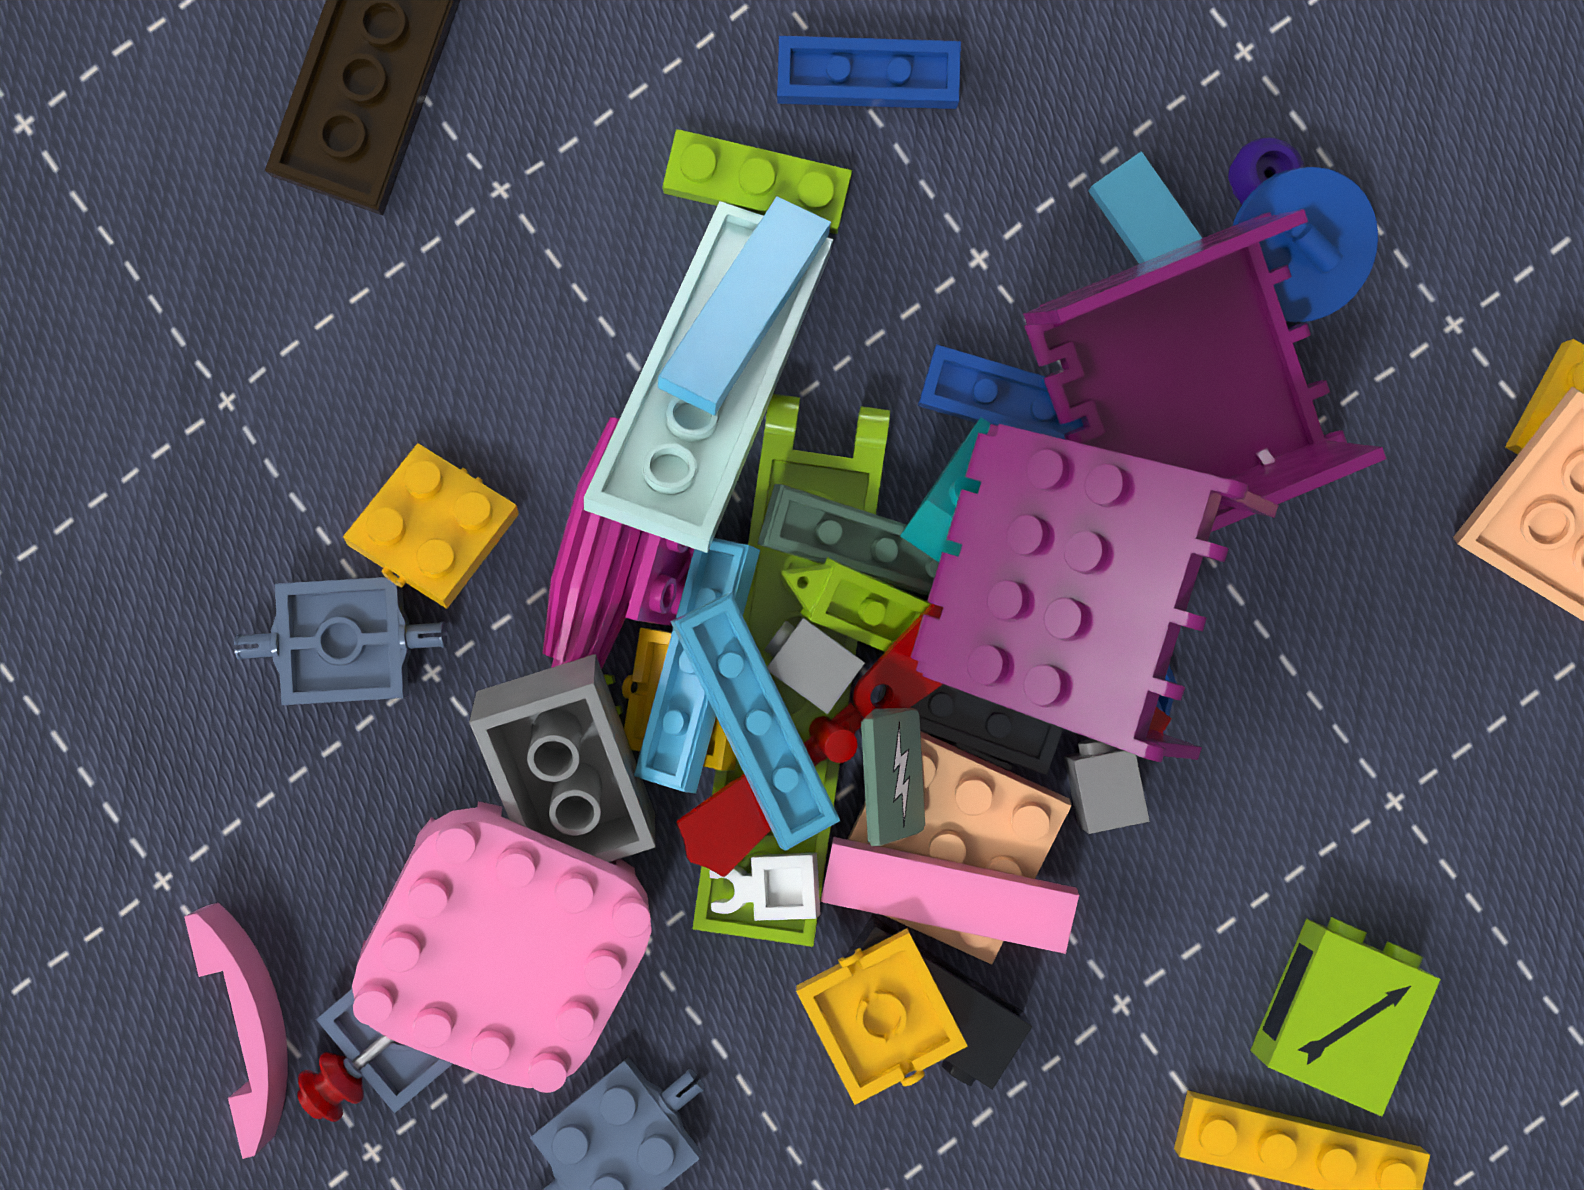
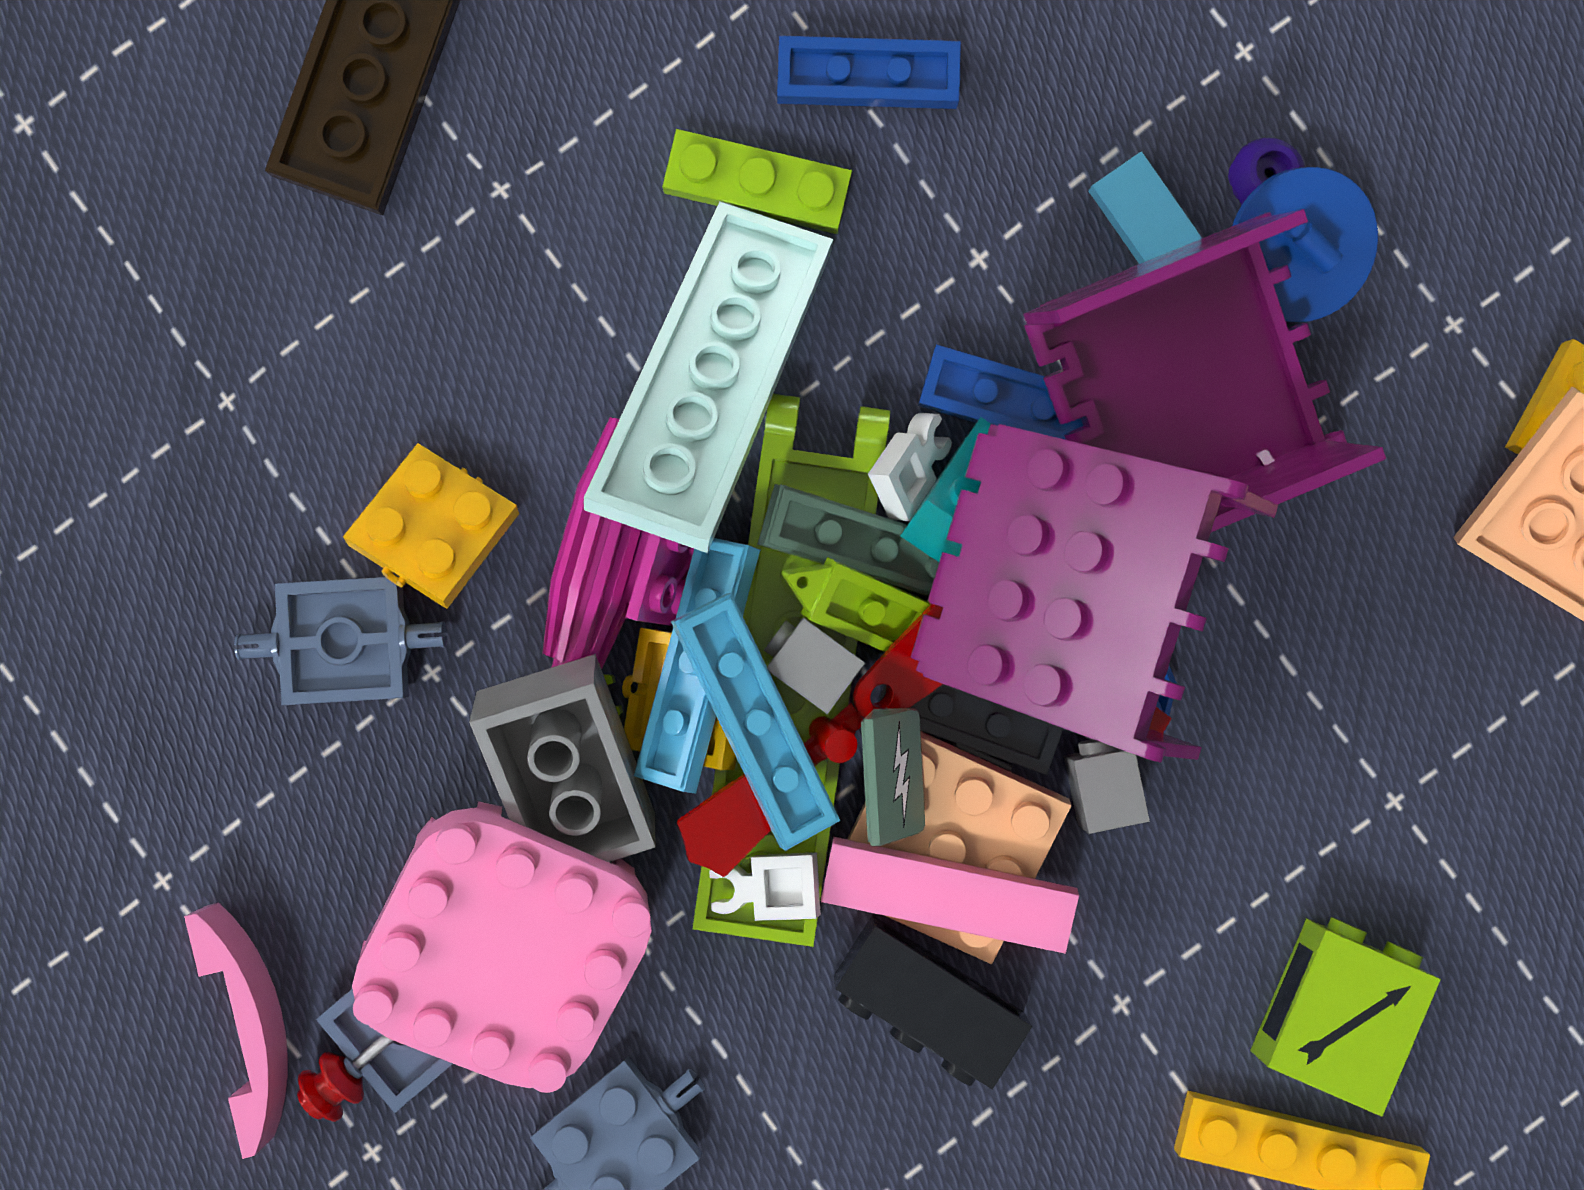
(744, 306): medium azure tile -> none
(881, 1016): yellow plate -> none
(904, 468): none -> white plate

